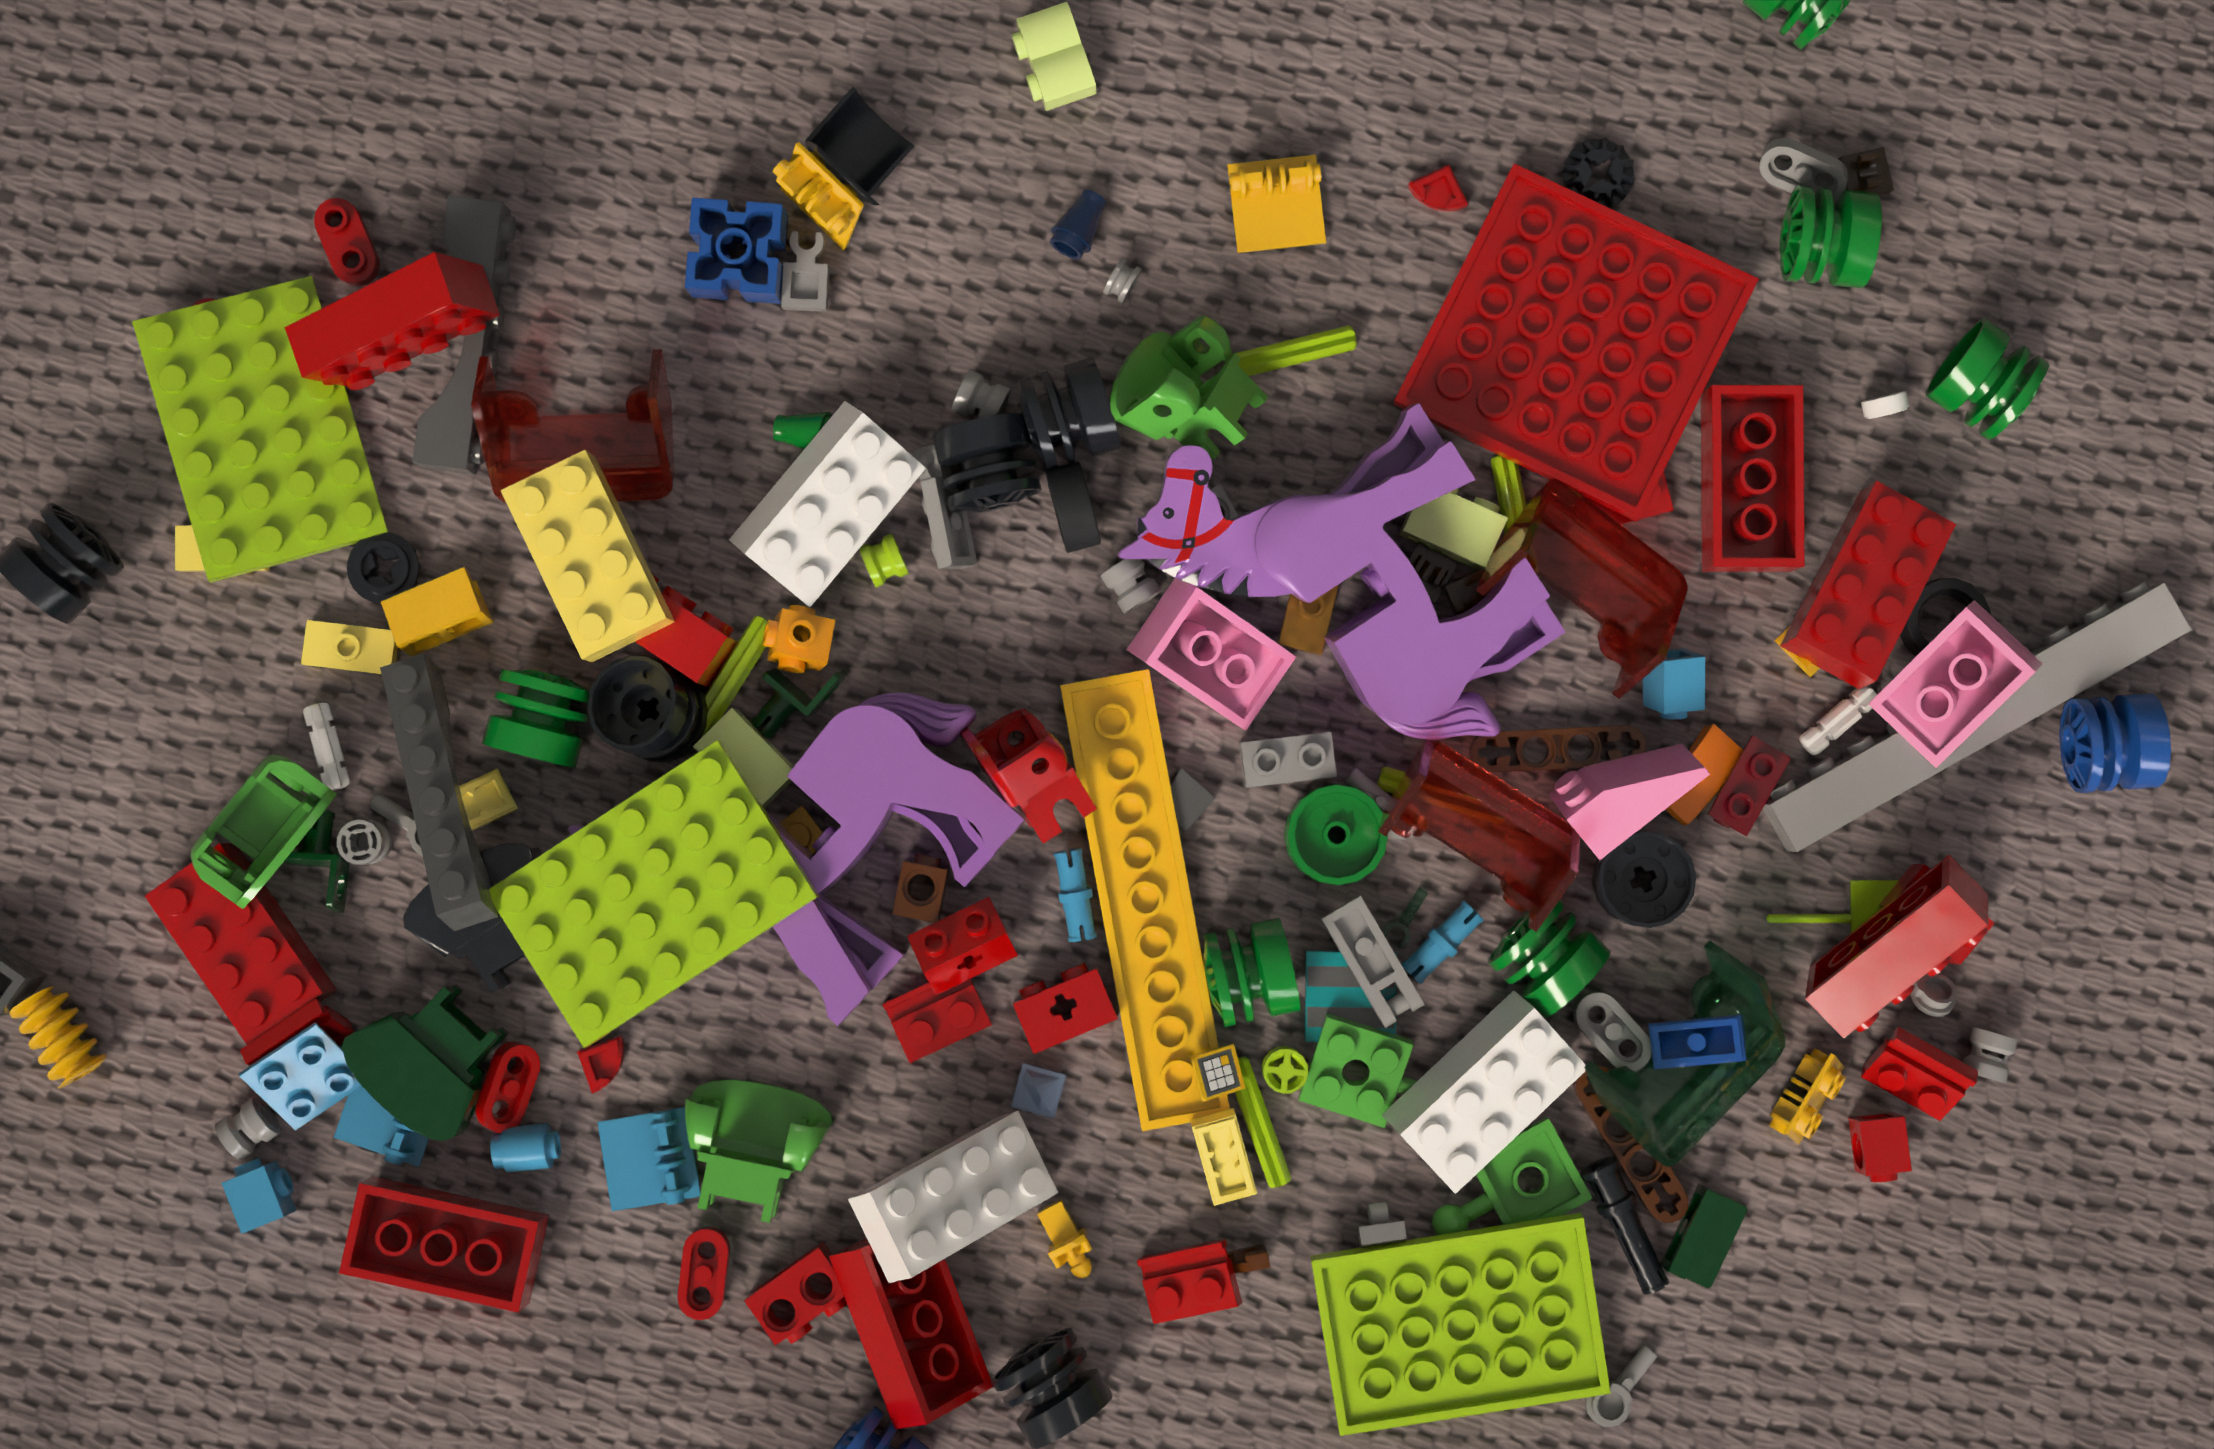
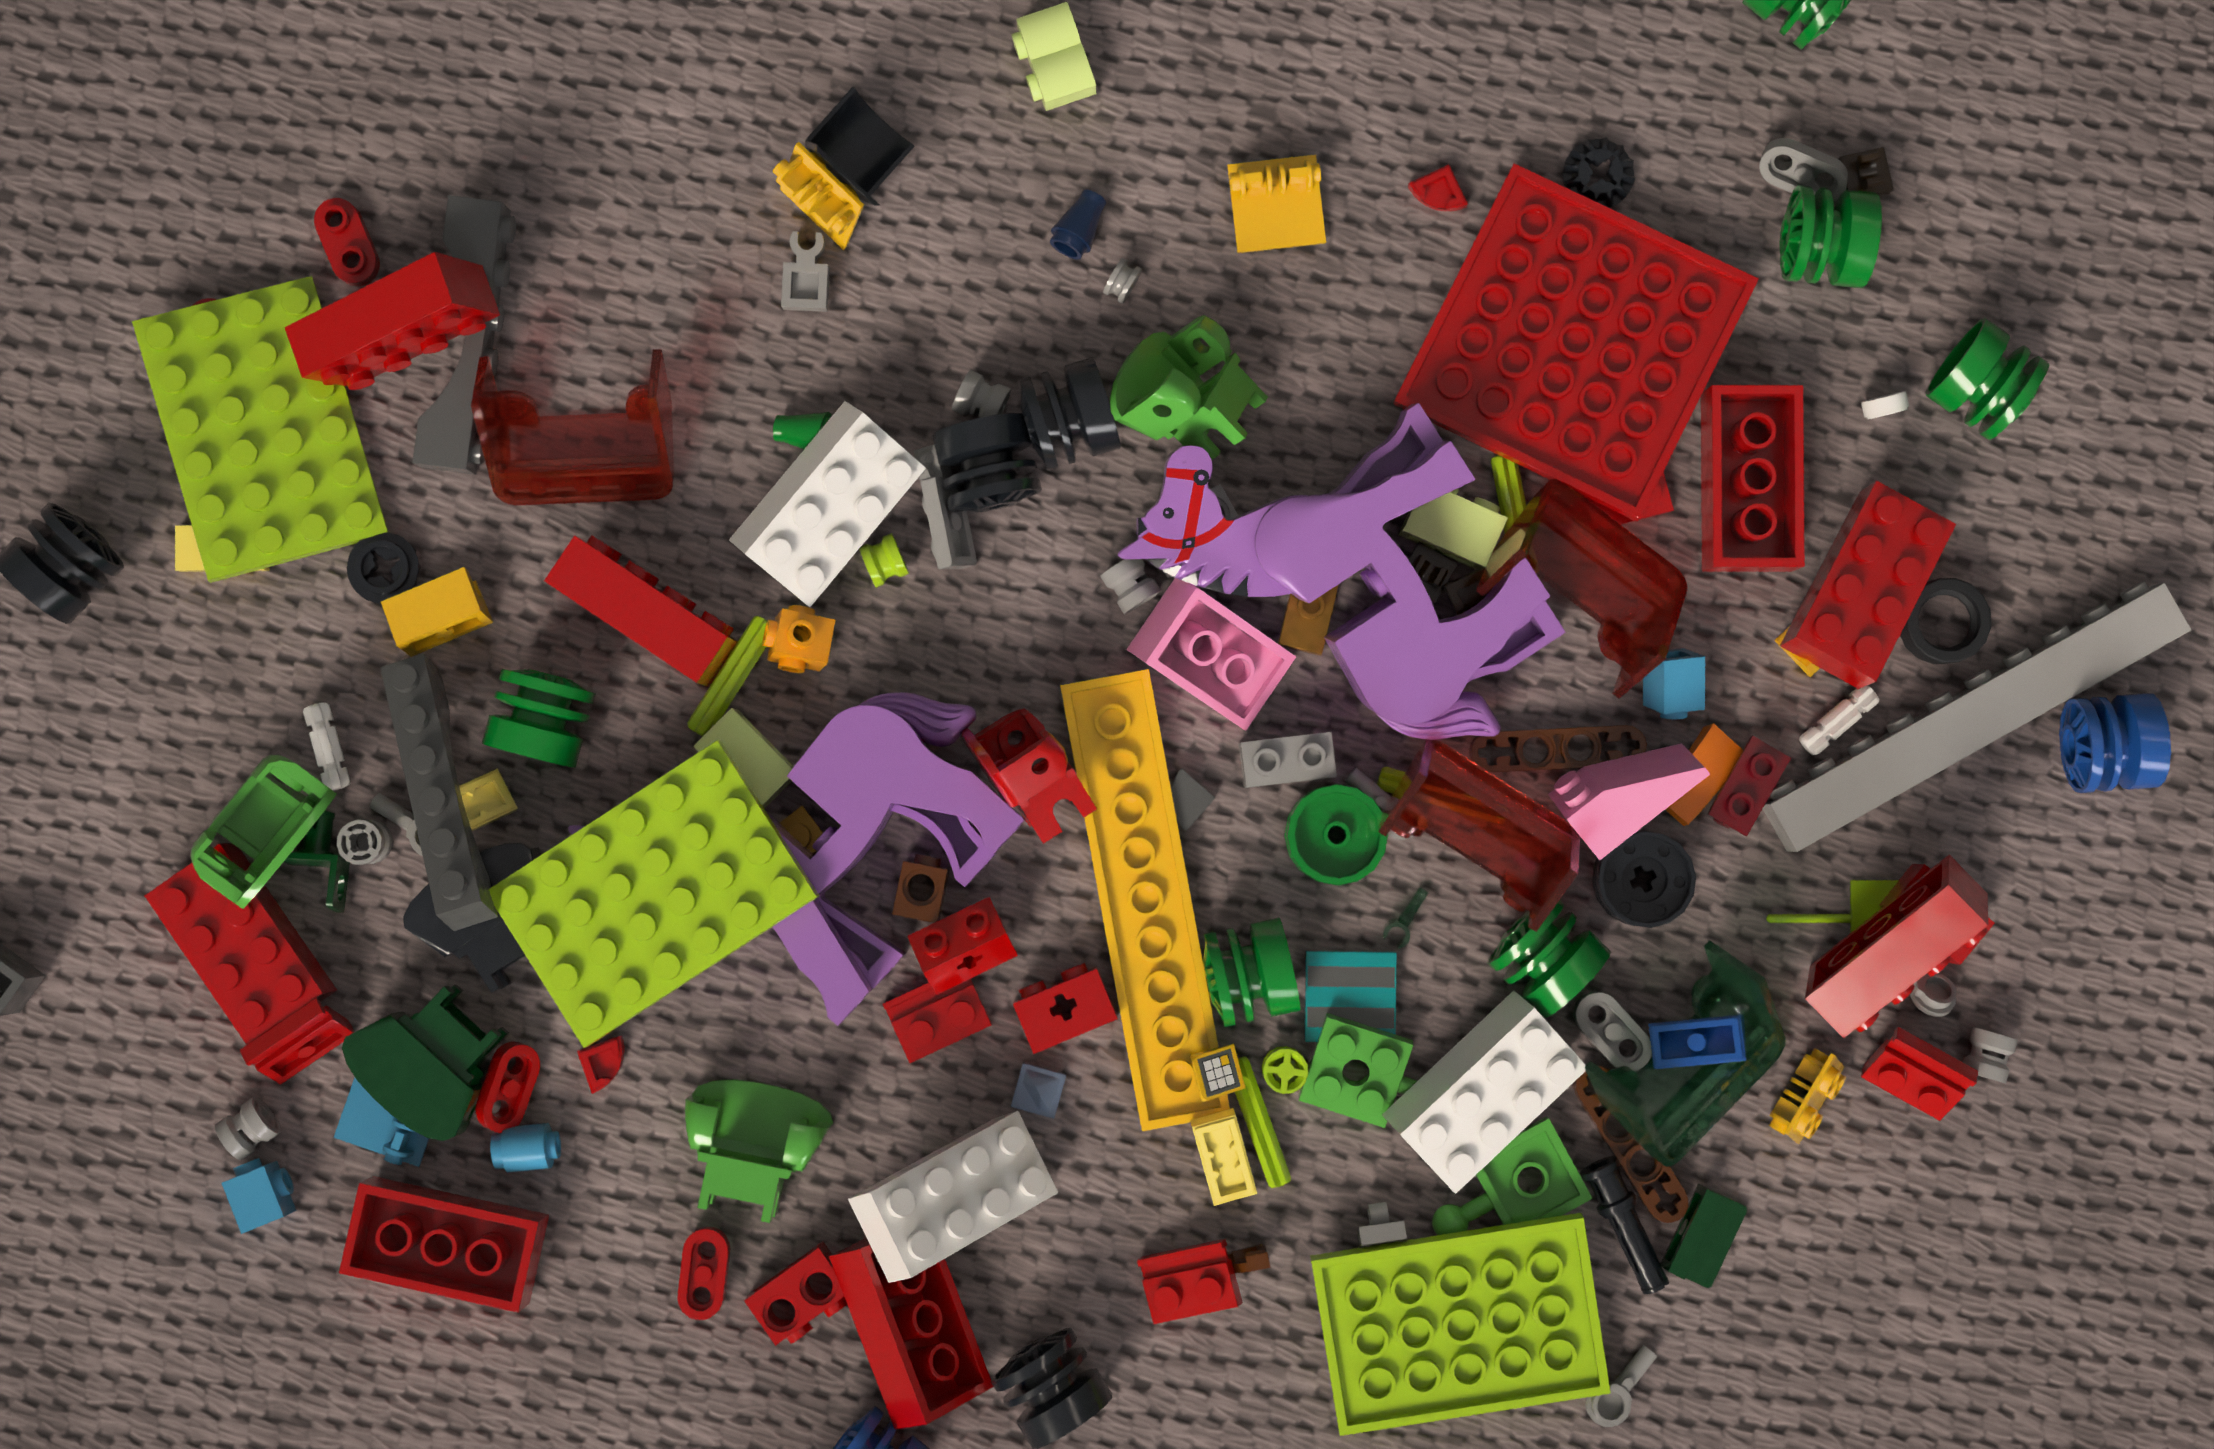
(57, 1036): yellow piece -> none
(302, 1076): dark azure hinge -> none
(348, 647): light yellow plate -> none
(587, 556): light yellow brick -> none
(626, 704): black wheel -> none
(648, 1159): dark azure hinge -> none
(718, 231): blue brick -> none
(790, 698): dark green bracket -> none
(1068, 1241): yellow piece -> none
(1073, 507): black tyre -> none
(1075, 894): dark azure pin -> none
(1297, 350): lime axle -> none
(1371, 959): light grey plate -> none
(1442, 942): dark azure pin -> none
(1880, 1146): red brick -> none
(1955, 683): bright pink slope -> none

